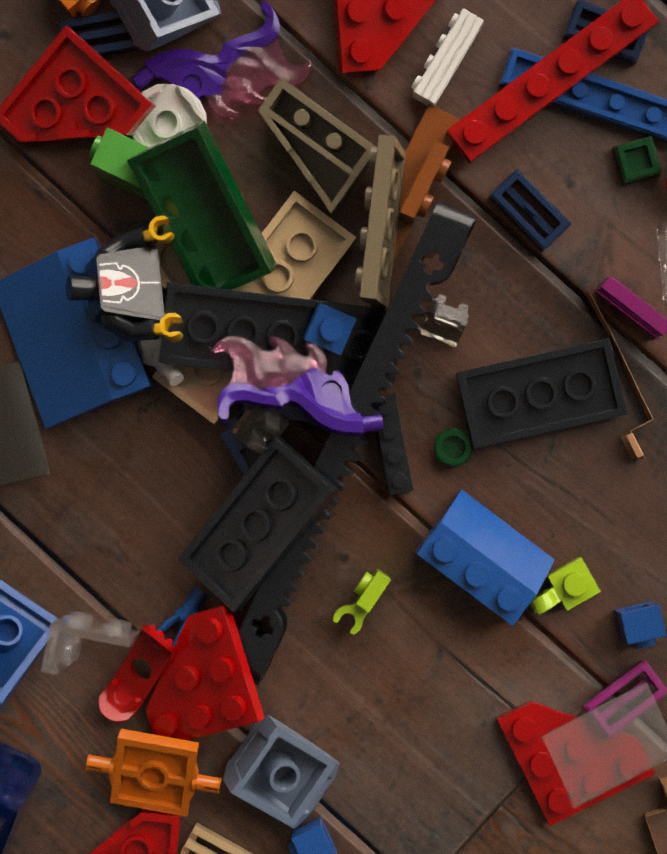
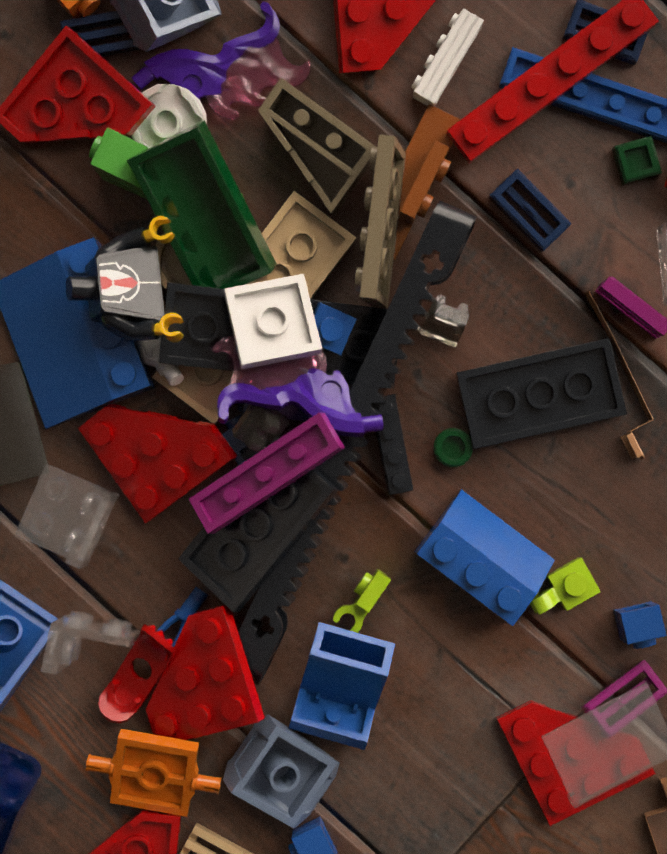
(66, 515): none -> clear bracket
(155, 454): none -> red plate
(266, 473): none -> magenta plate
(272, 321): none -> white plate
(341, 685): none -> blue piece

